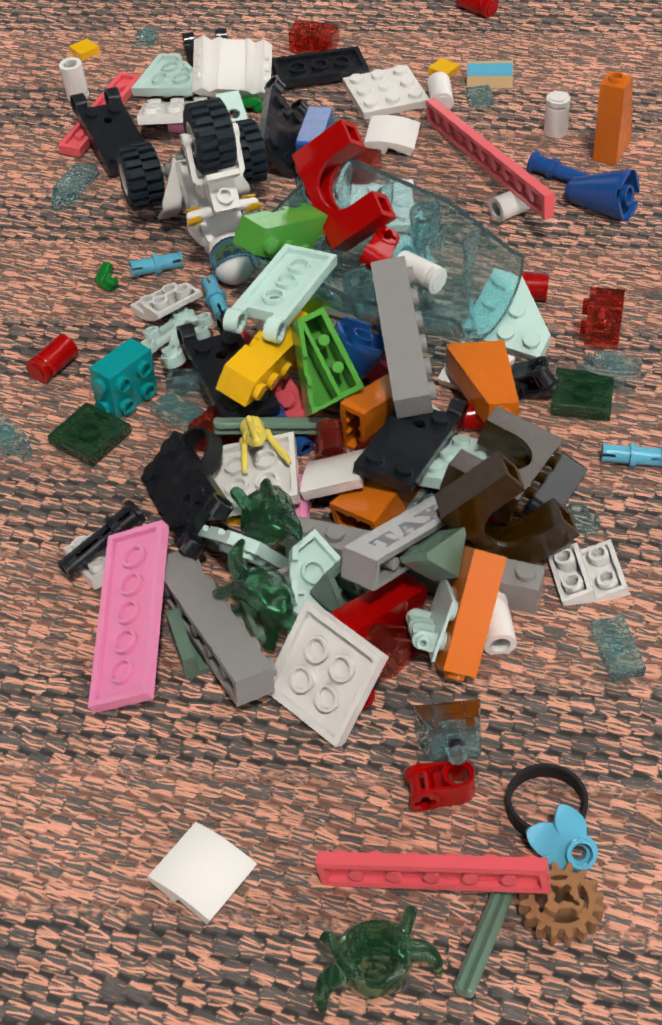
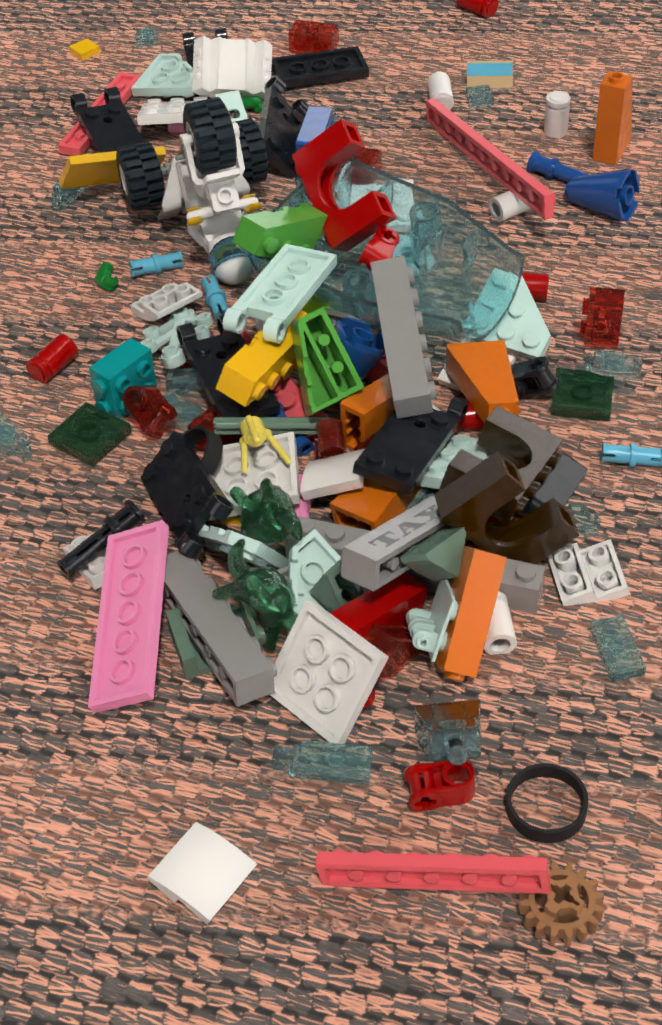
(73, 77): white piece -> none
(95, 169): none -> yellow tile
(149, 409): none -> clear red piece
(325, 761): none -> clear light blue hinge
(374, 958): clear green piece -> none
(385, 91): white plate -> none
(393, 133): white slope -> none
(426, 273): white piece -> none
(445, 66): yellow tile -> none
(482, 944): sand green axle -> none
(559, 838): medium azure plate -> none

